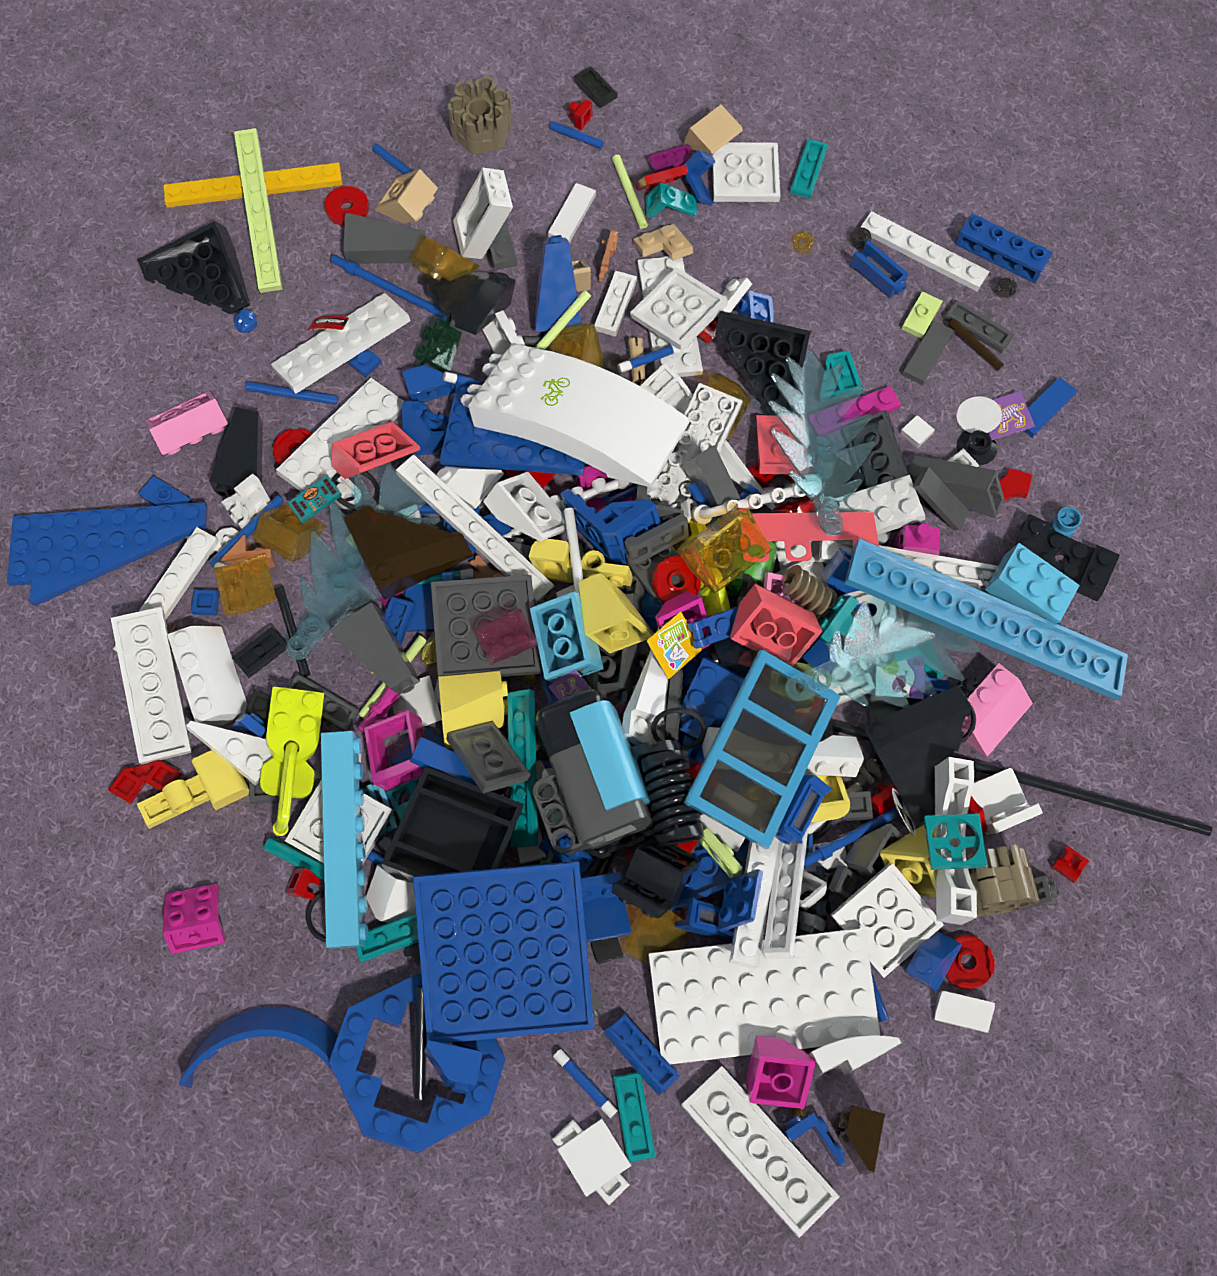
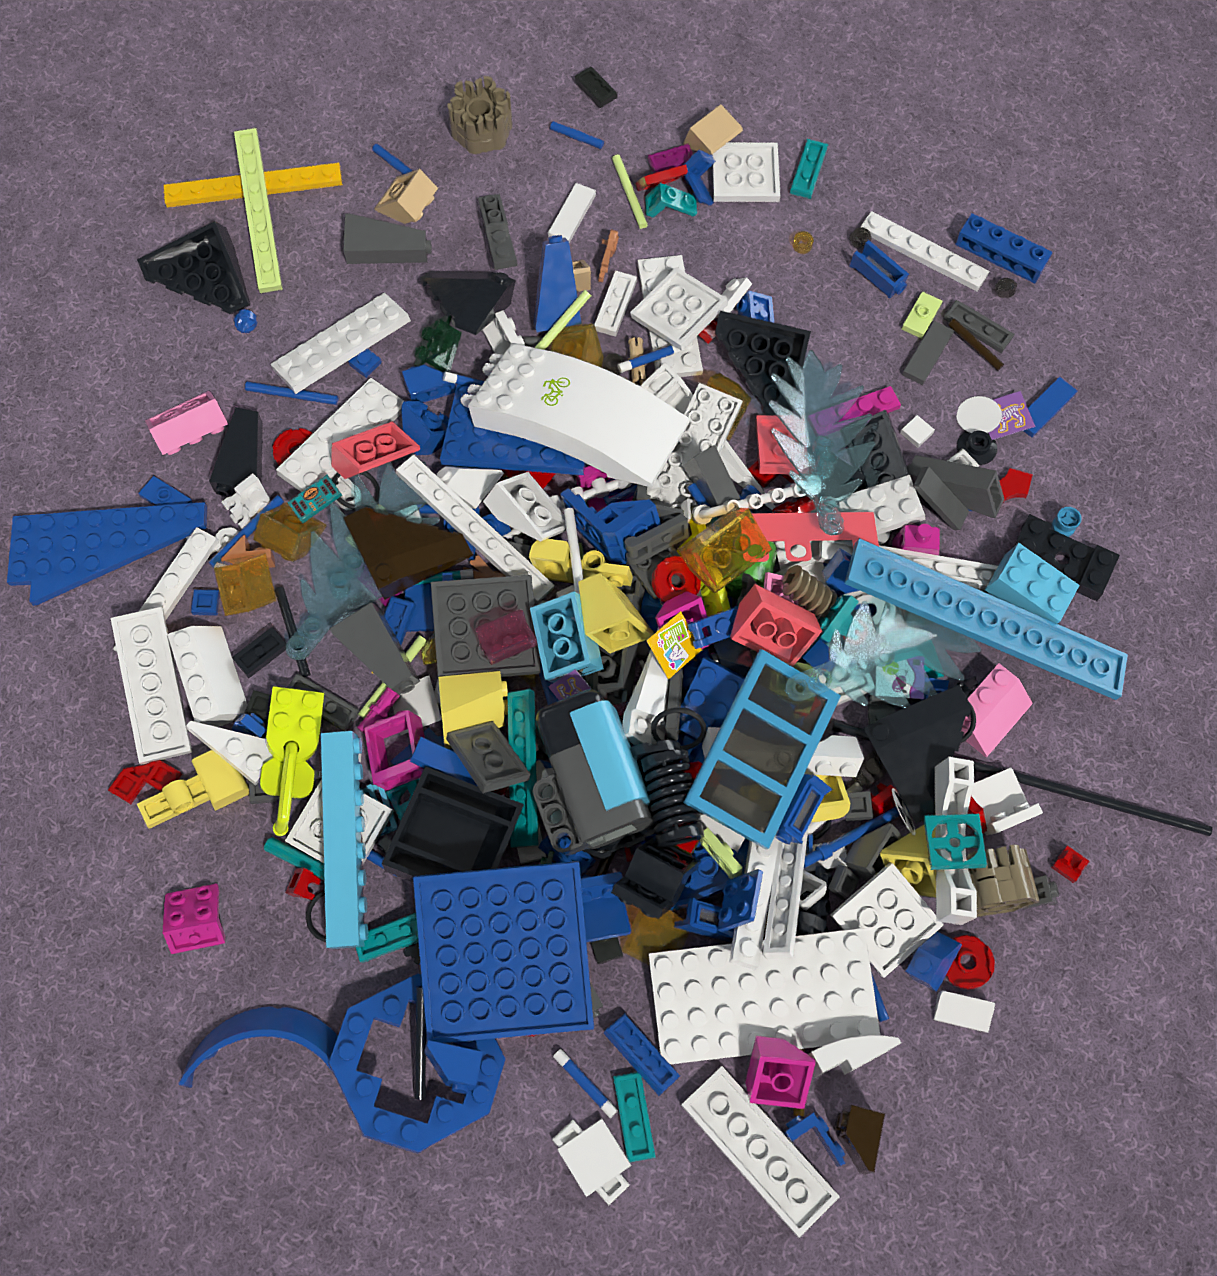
(329, 322): sticker -> none
(345, 195): red tile -> none
(354, 269): blue bar -> none
(390, 896): white slope -> none
(440, 260): clear yellow slope -> none
(487, 188): white window -> none
(580, 113): red tile -> none
(666, 239): tan plate -> none
(849, 376): teal wing -> none

